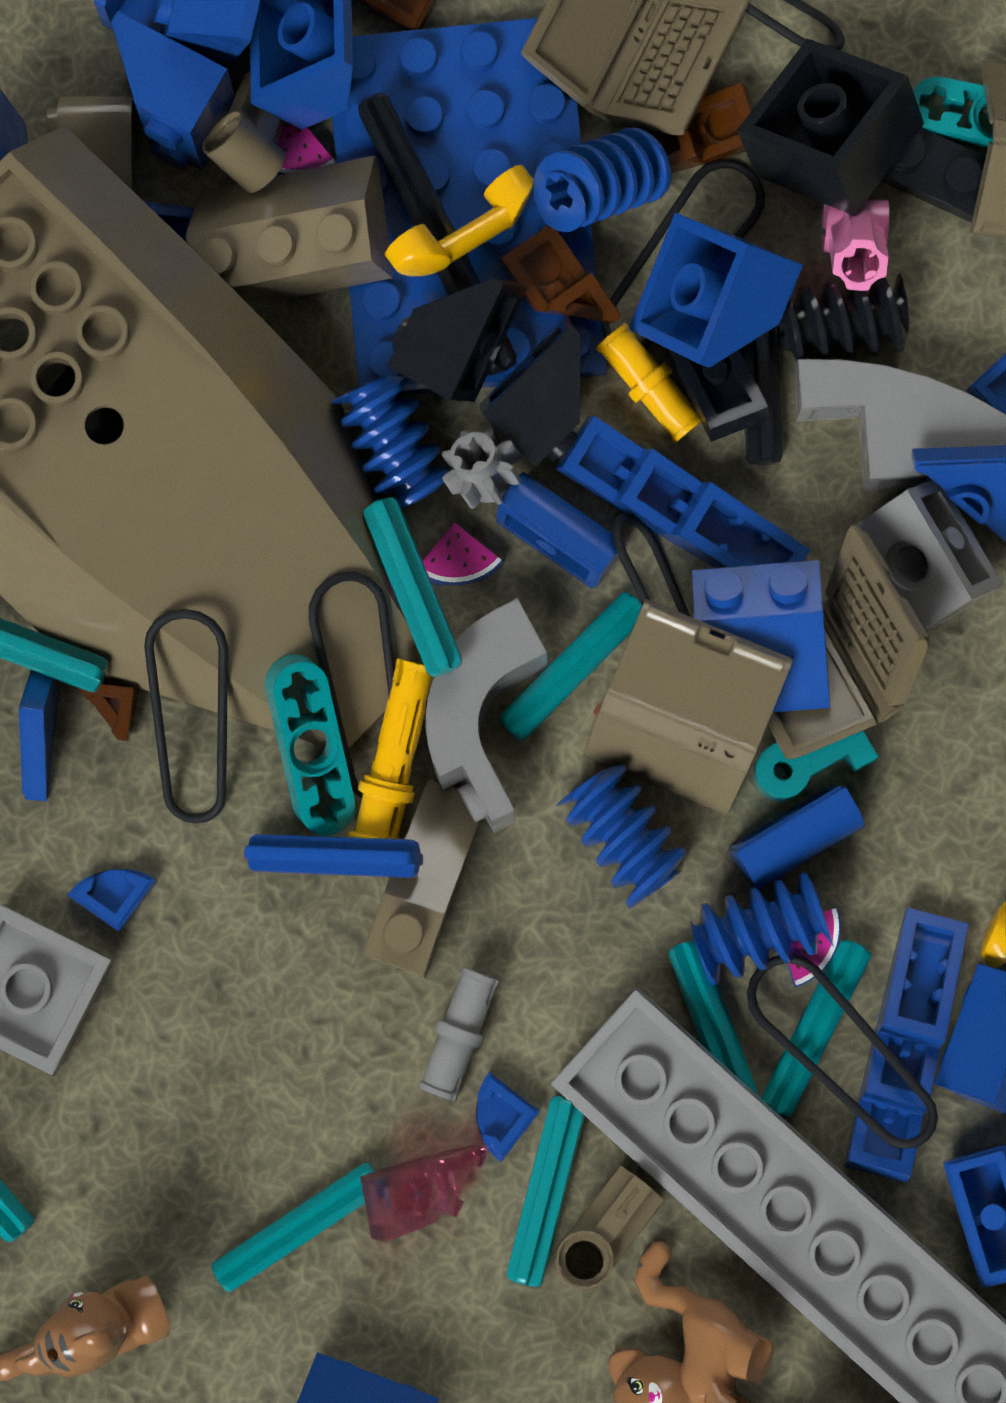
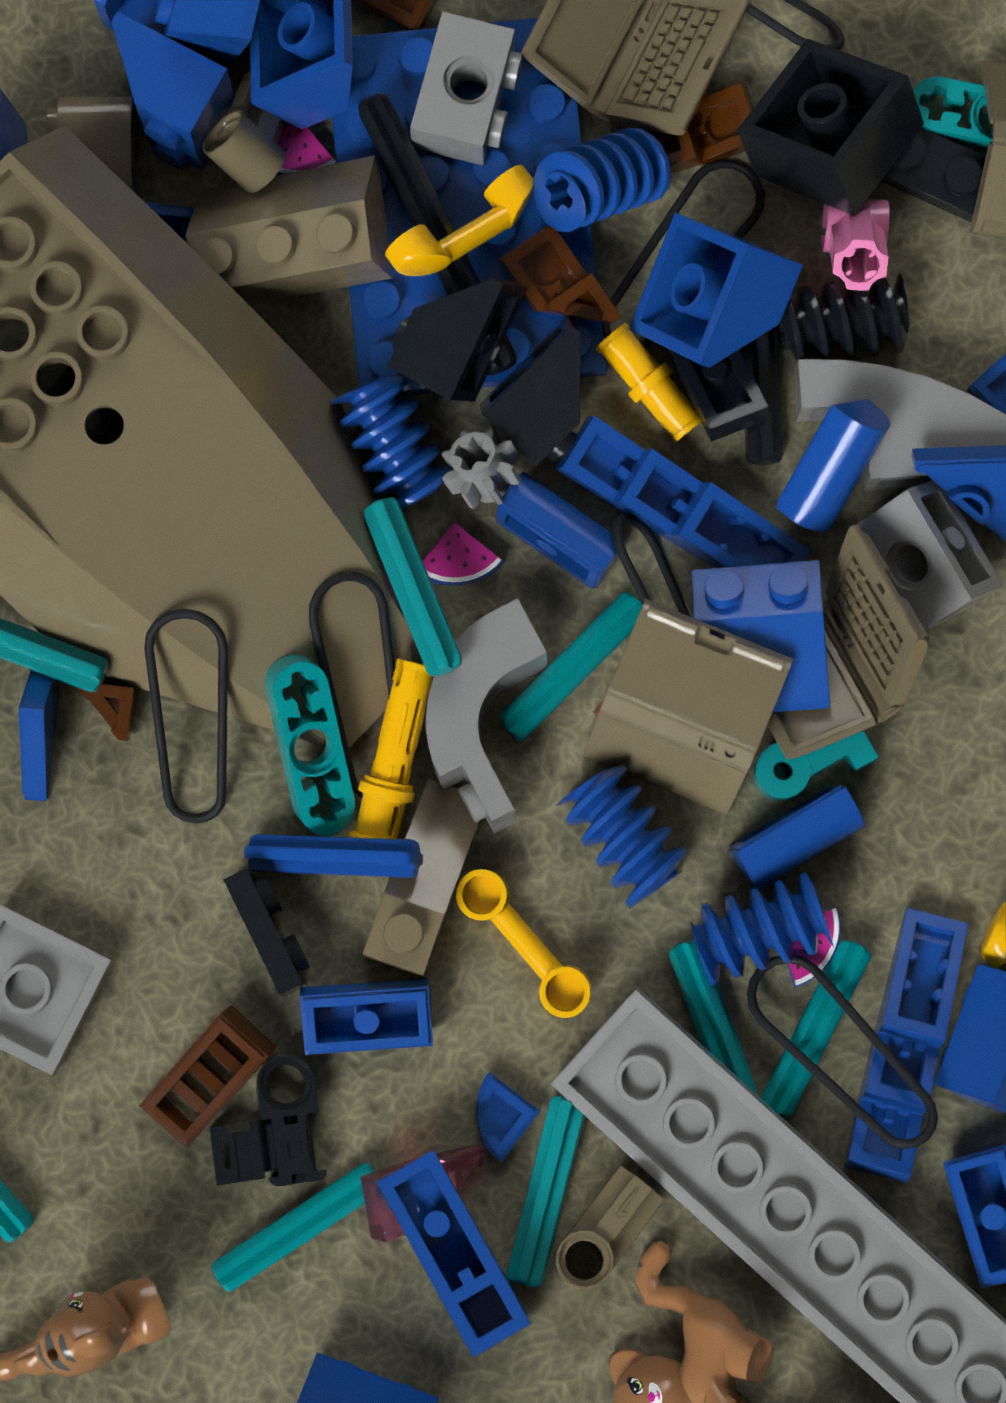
(113, 894): blue tile -> none
(244, 1036): none -> reddish brown slope
(278, 1146): none -> black piece
(281, 955): none -> black plate
(366, 1016): none -> blue brick
(454, 1254): none -> blue slope
(458, 1034): light grey pin -> none
(460, 53): none -> light grey brick
(490, 894): none -> yellow bar
(833, 464): none -> blue brick

